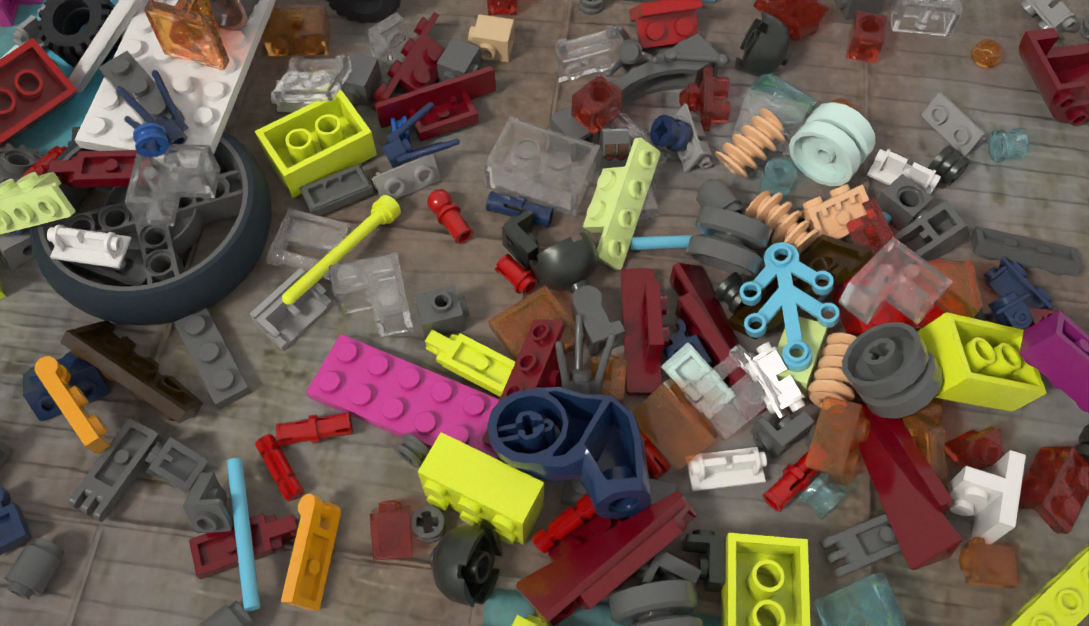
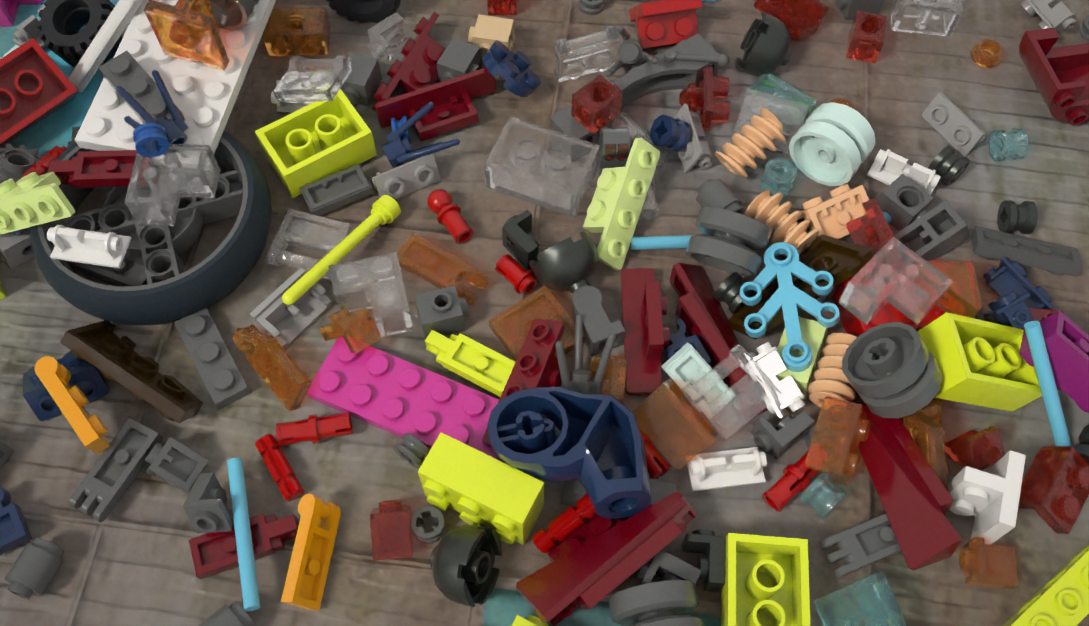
(273, 366): none -> clear orange hinge
(355, 327): none -> clear orange bracket
(439, 267): none -> clear orange hinge
(498, 203): dark blue pin -> none
(512, 68): none -> dark blue plate
(1017, 217): none -> pearl dark grey wheel
(1047, 383): none -> medium azure bar

